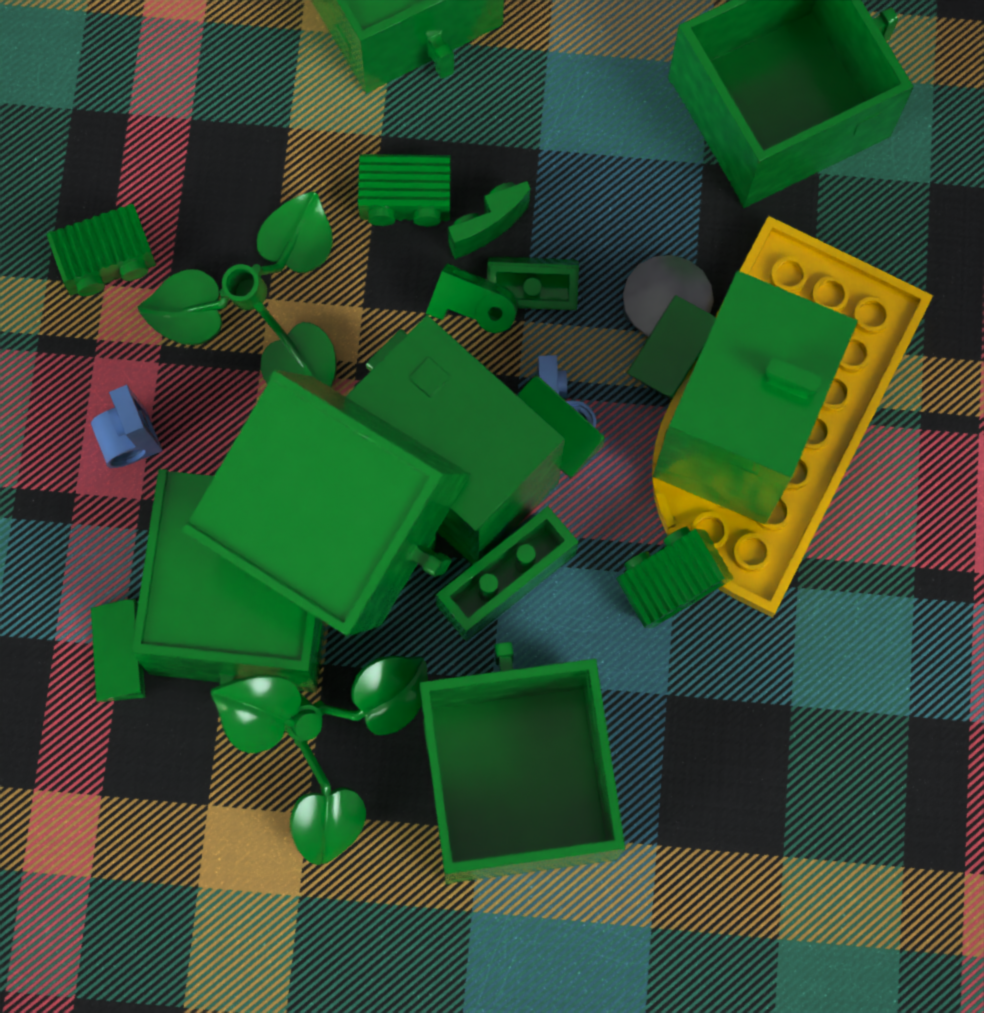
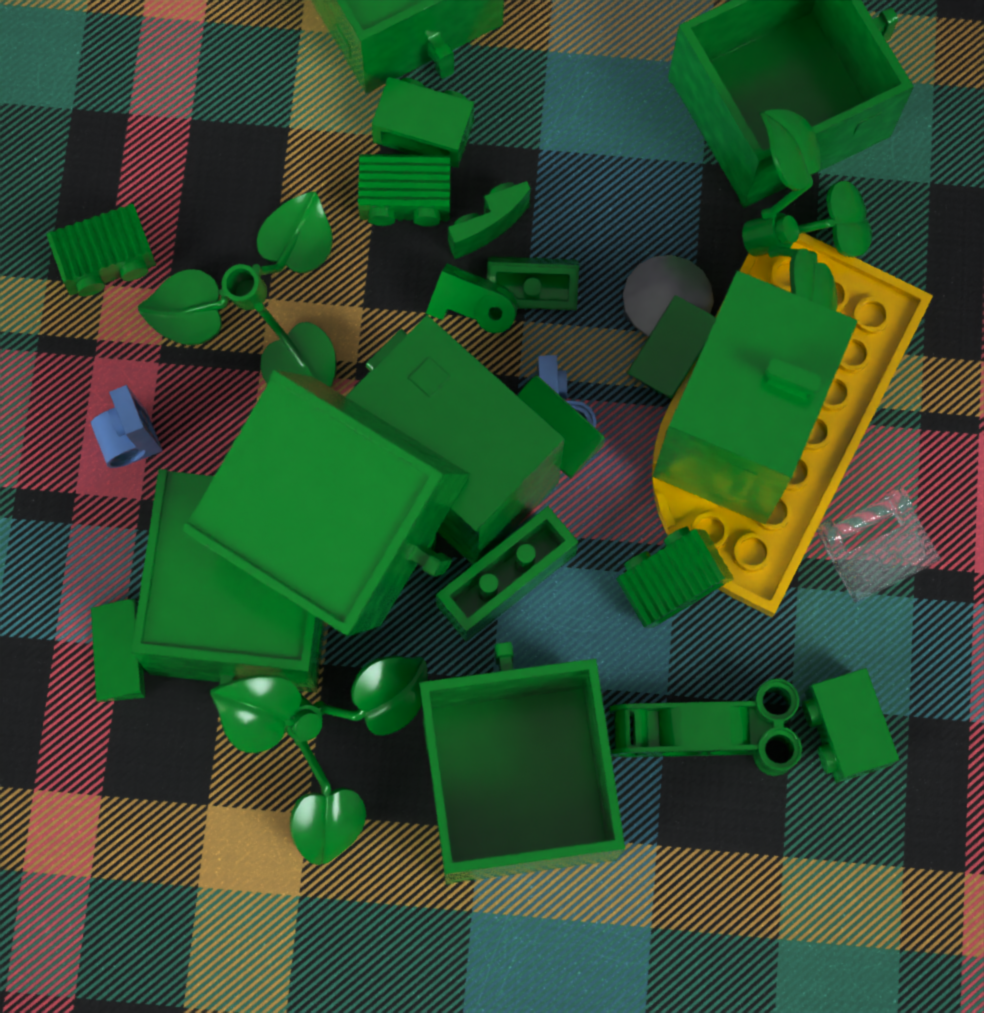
(422, 120): none -> green piece
(709, 728): none -> green piece
(796, 157): none -> green plant
(849, 726): none -> green piece
(884, 558): none -> clear plate

